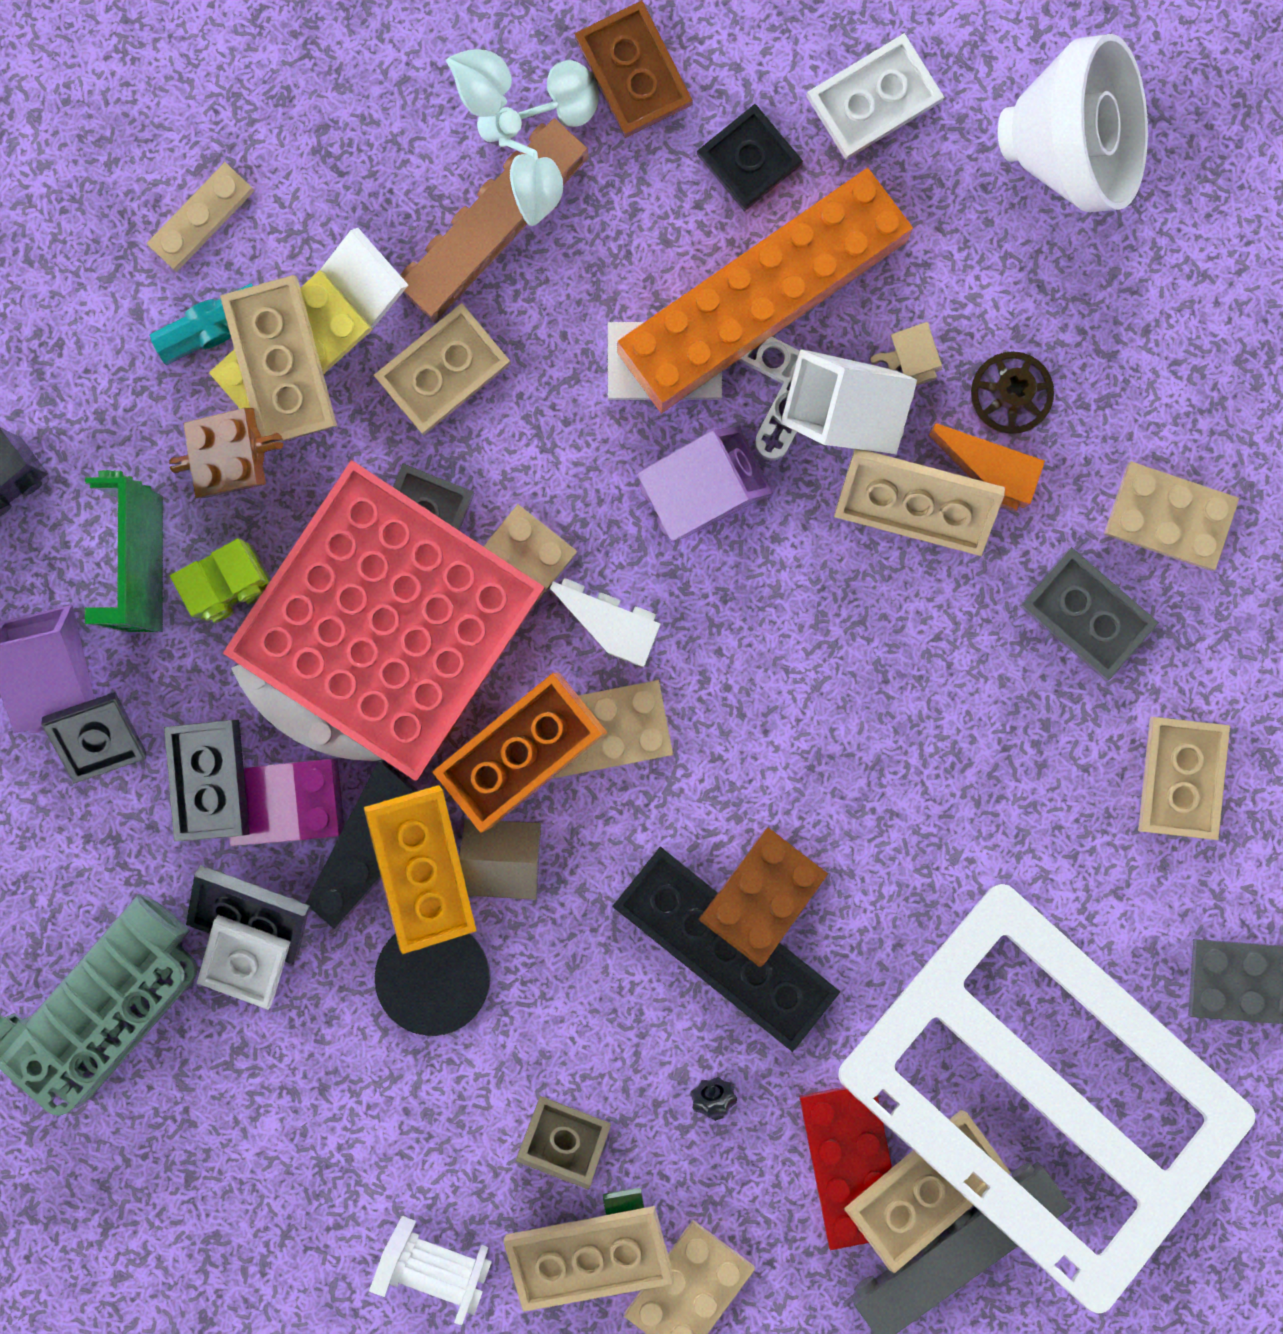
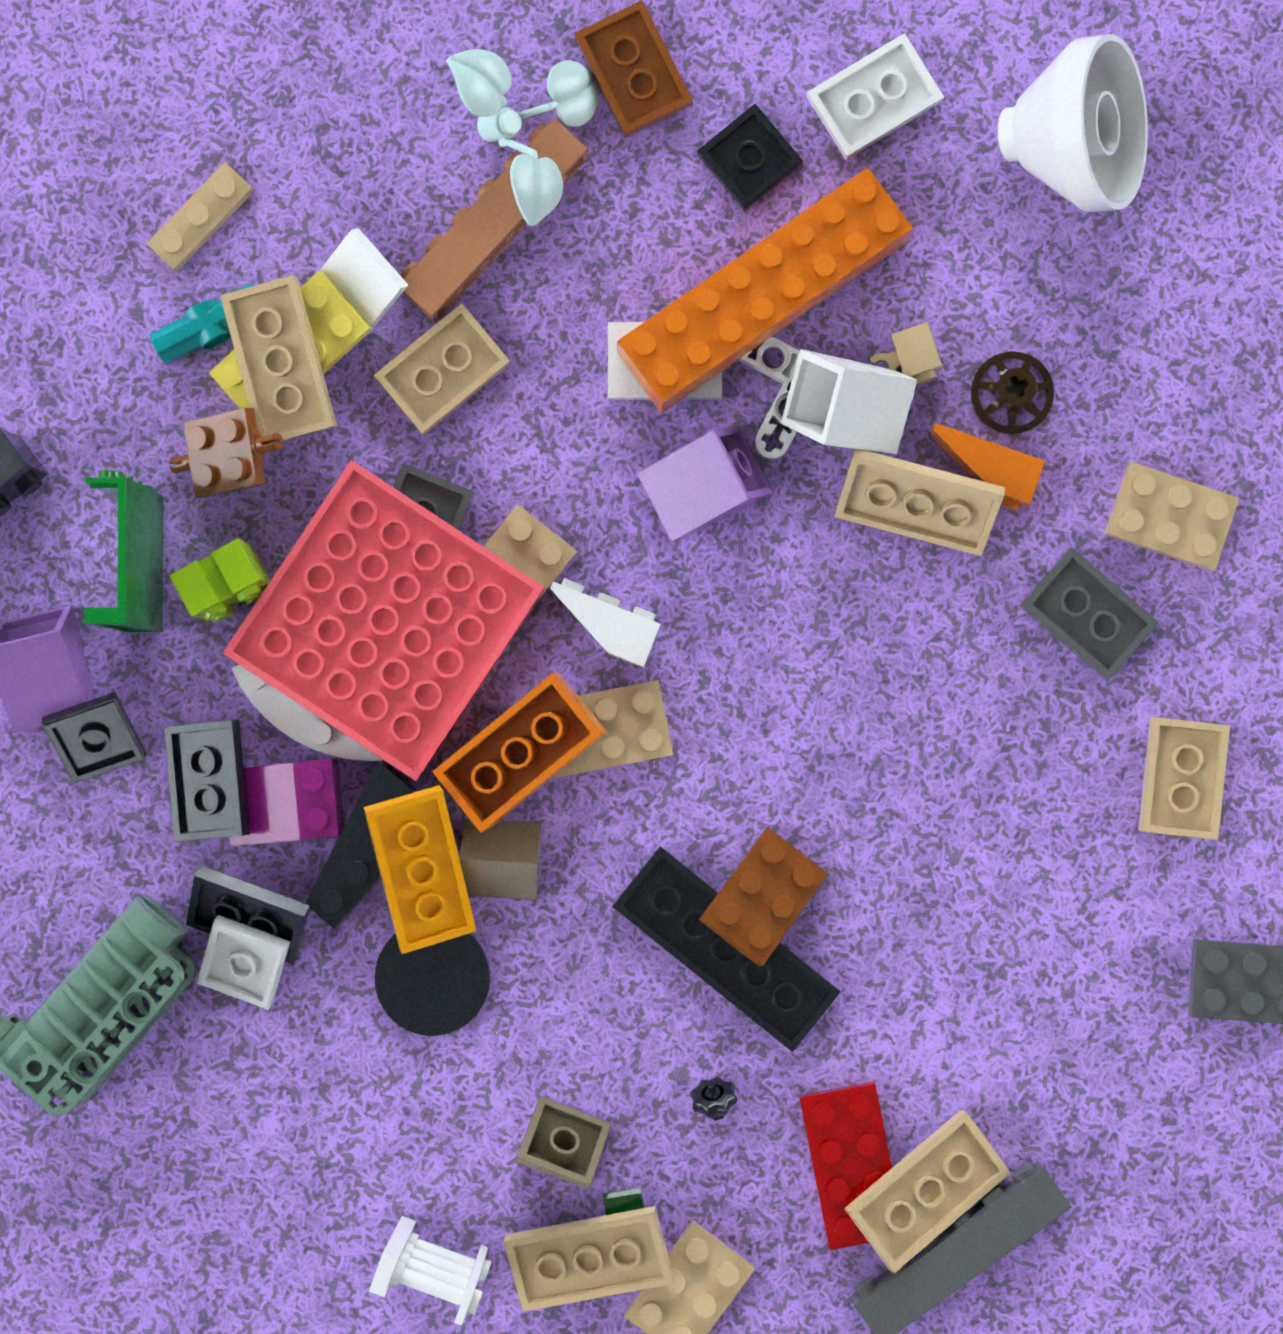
(1159, 1193): white door -> none

